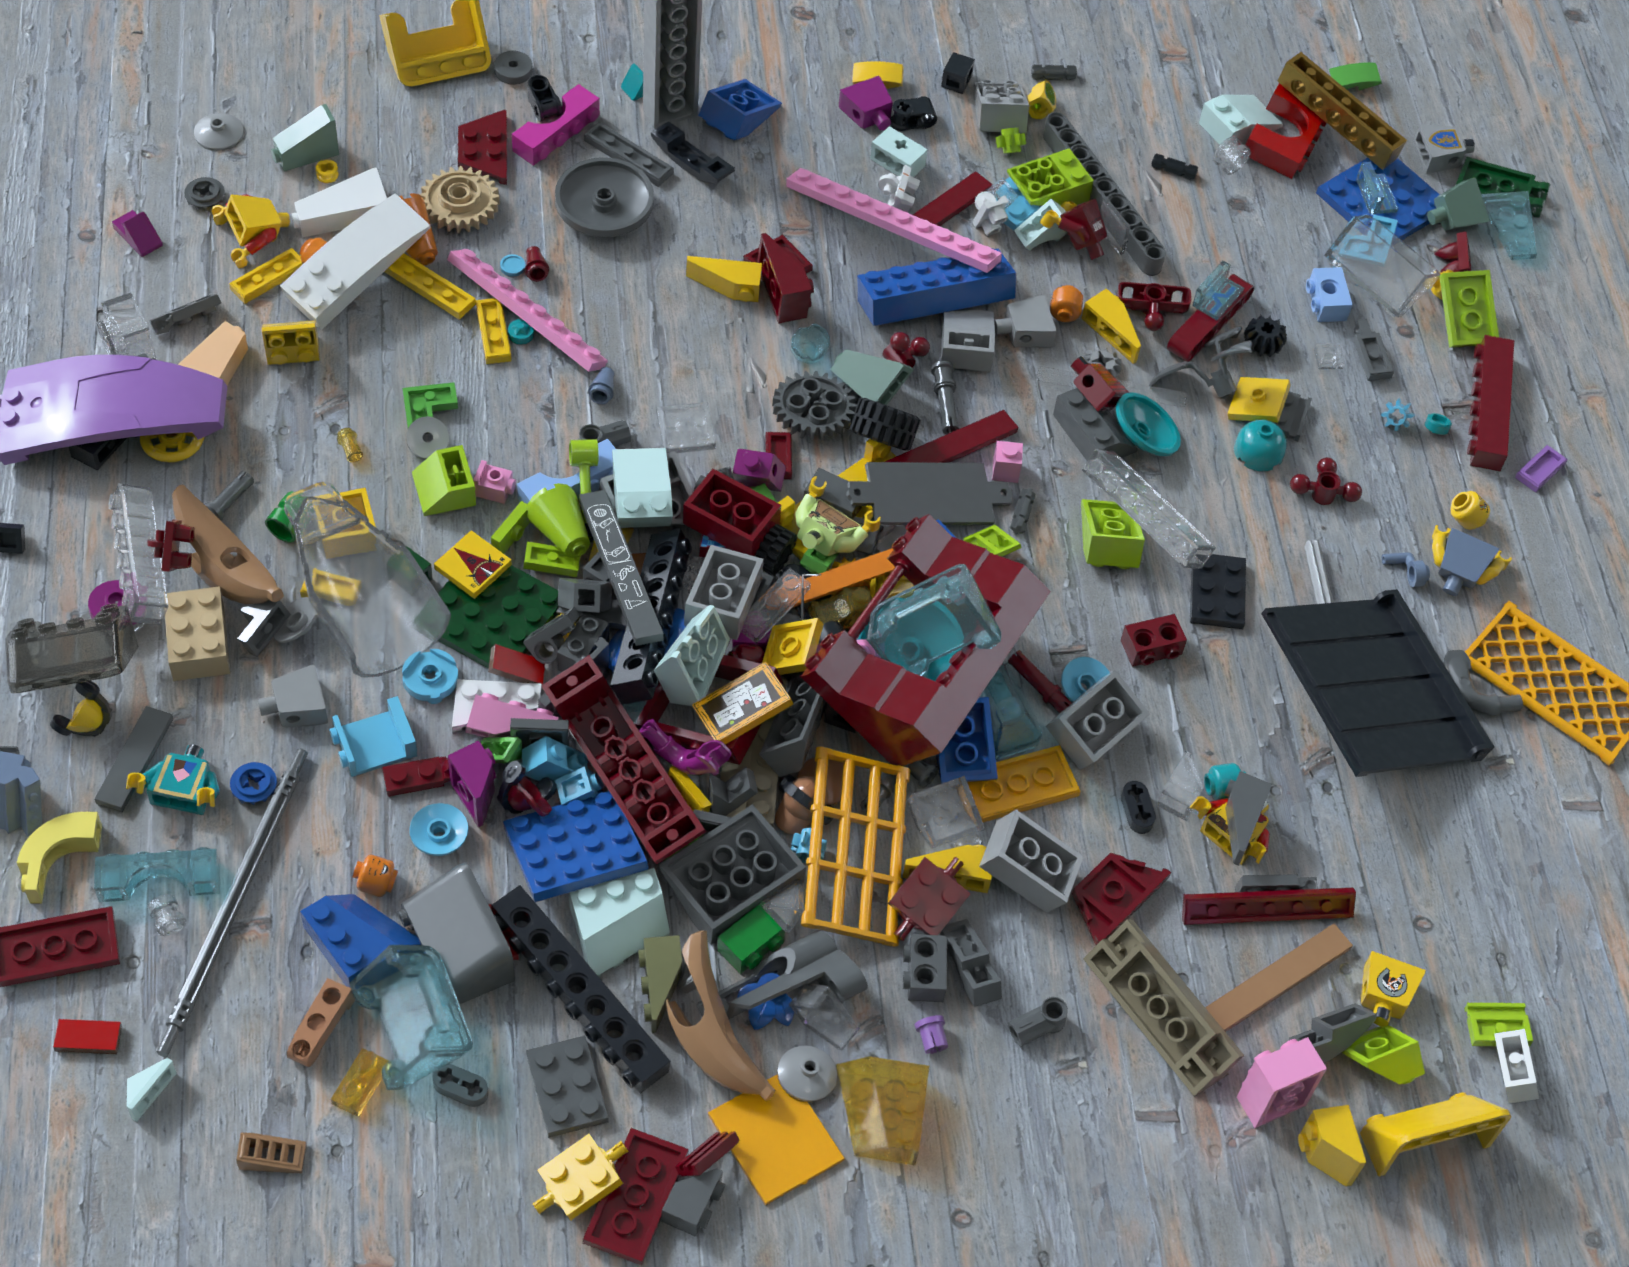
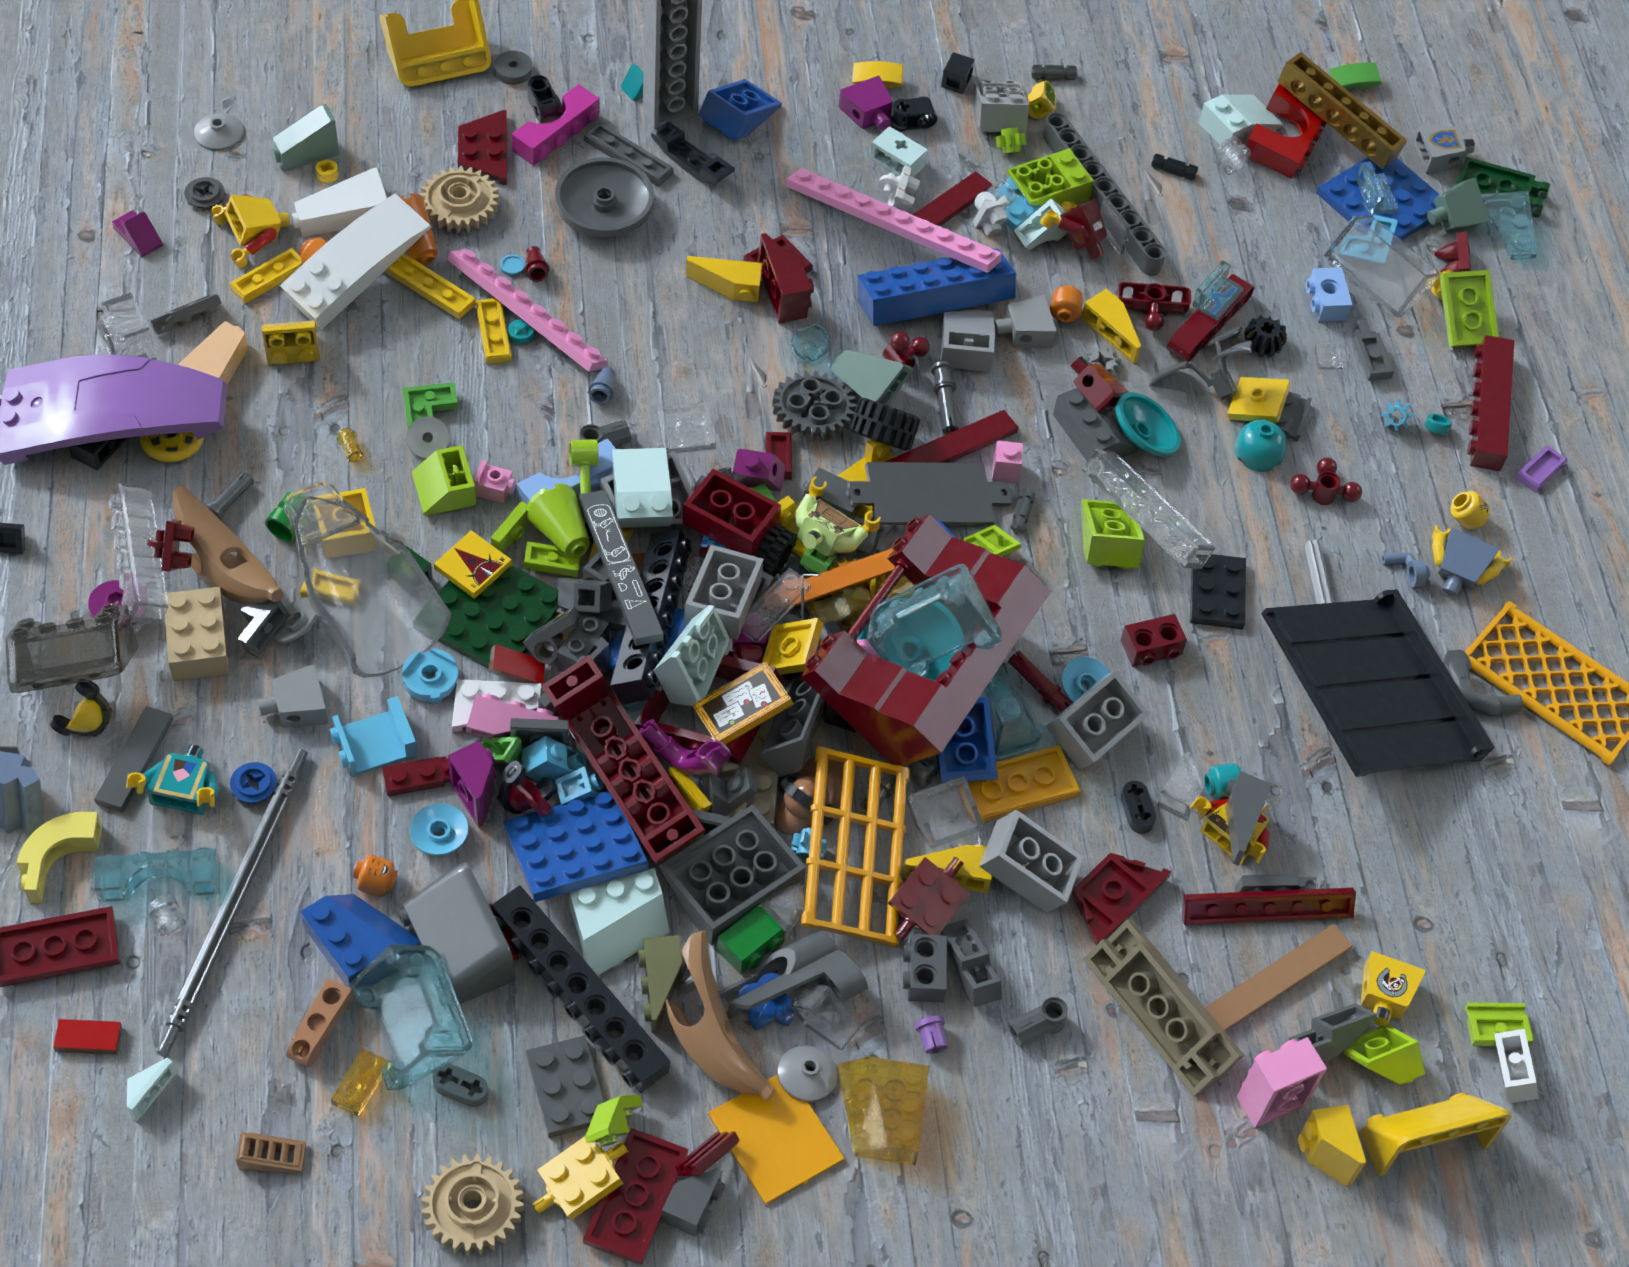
(475, 1226): none -> tan gear
(610, 1119): none -> lime slope

